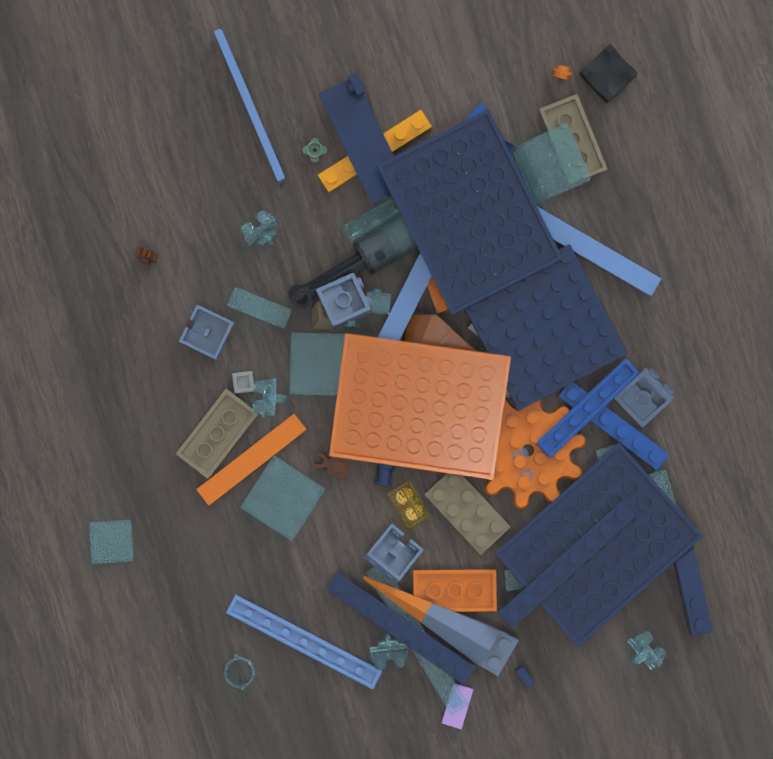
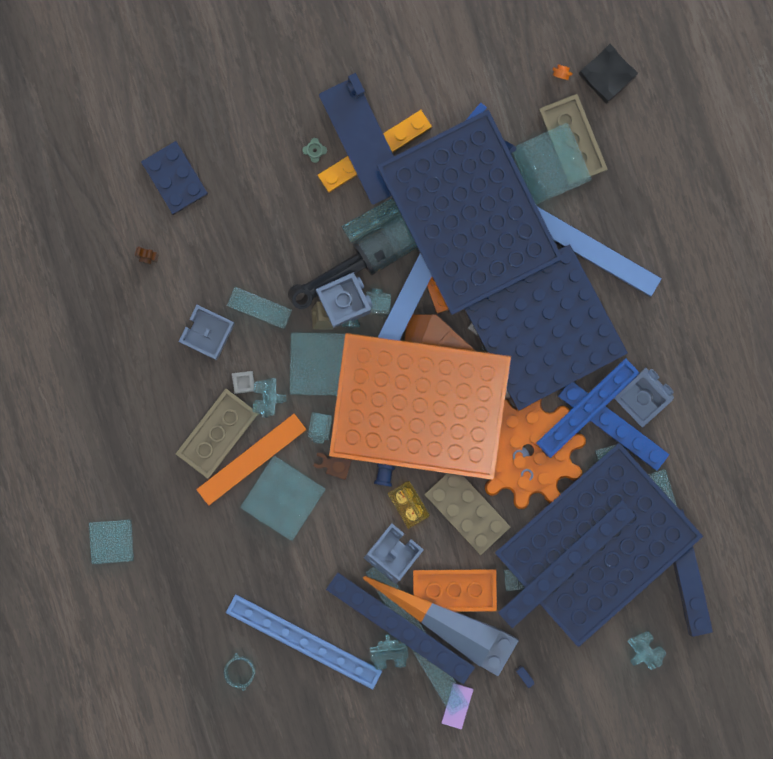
(174, 177): none -> dark blue plate
(249, 106): medium blue tile -> none
(253, 234): clear light blue hips -> none
(320, 427): none -> clear light blue brick

